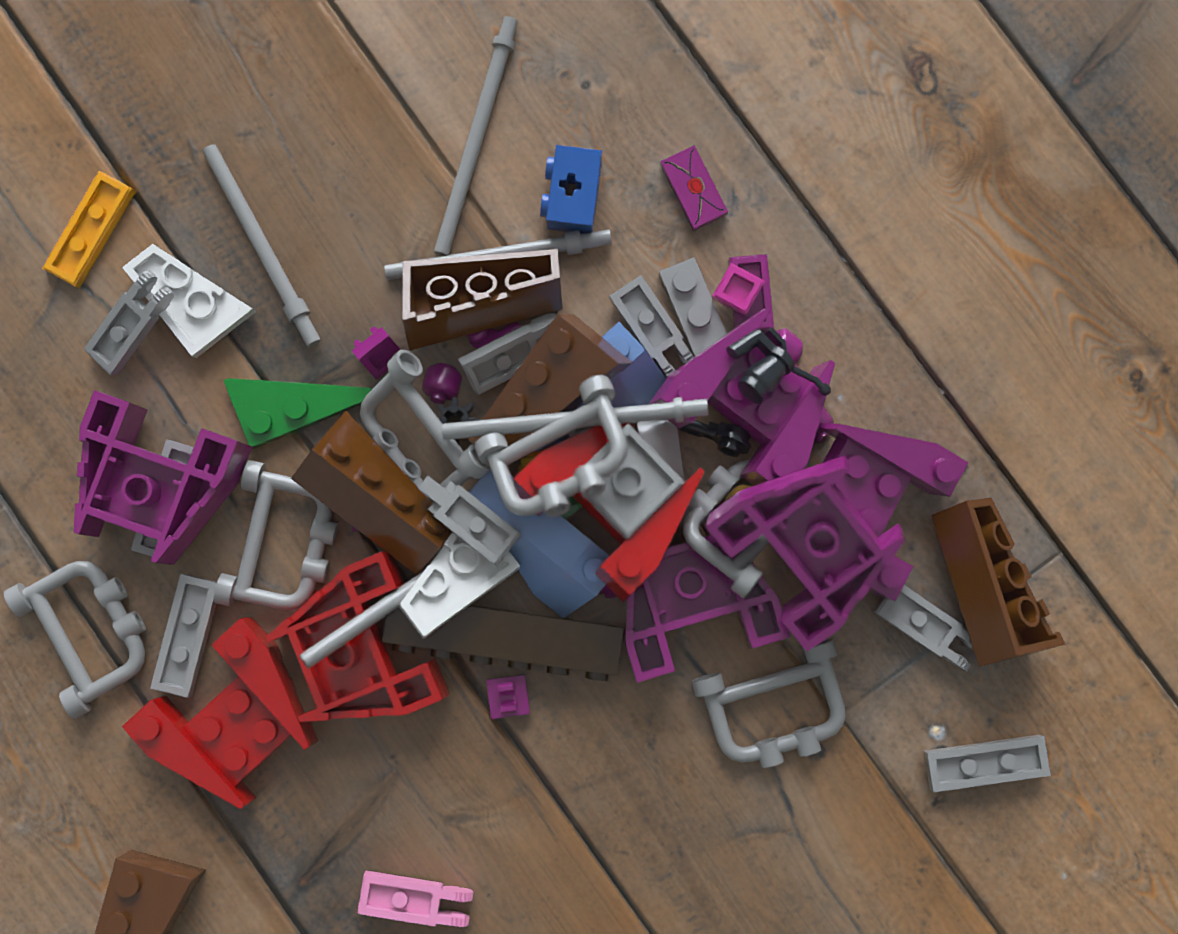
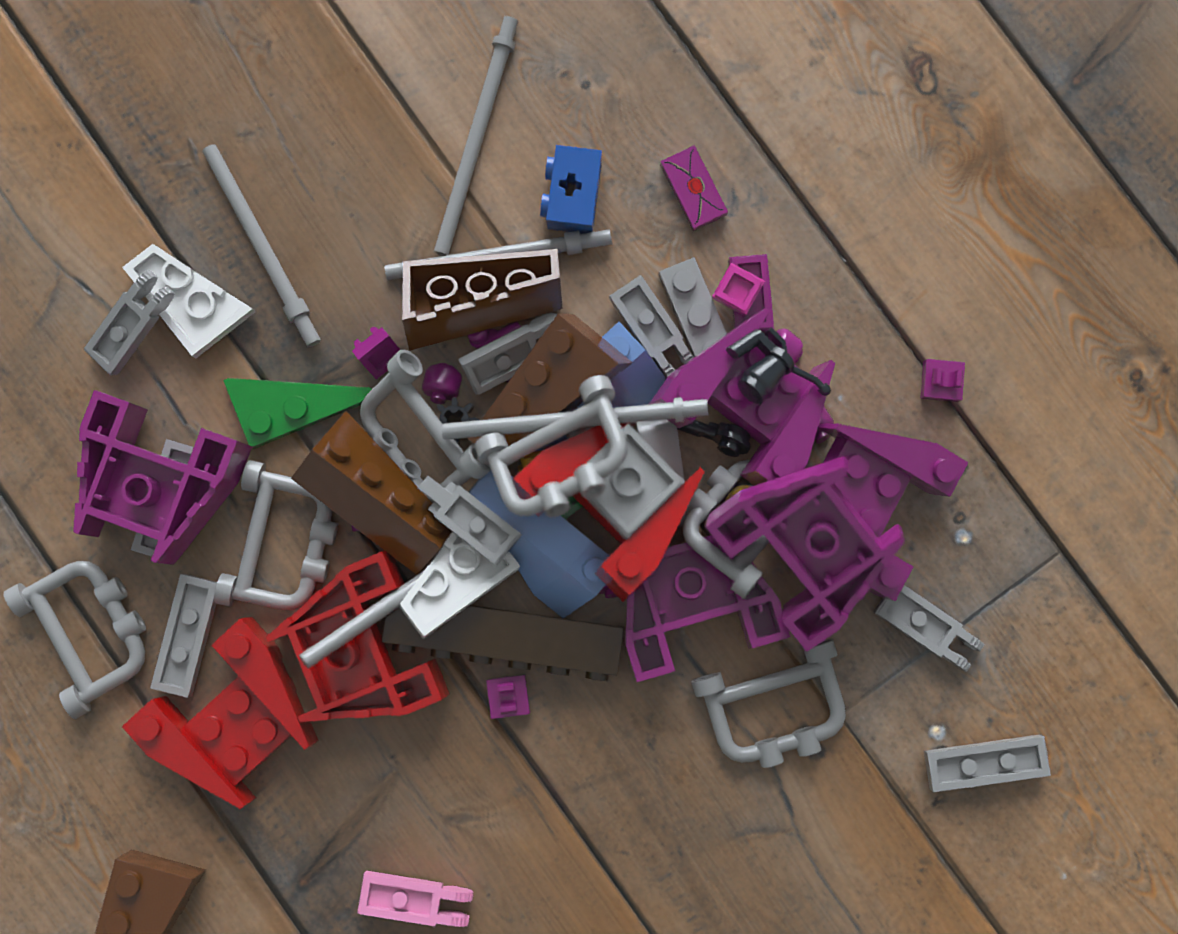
(89, 229): light orange tile -> none
(942, 380): none -> magenta tile
(992, 584): reddish brown wedge -> none

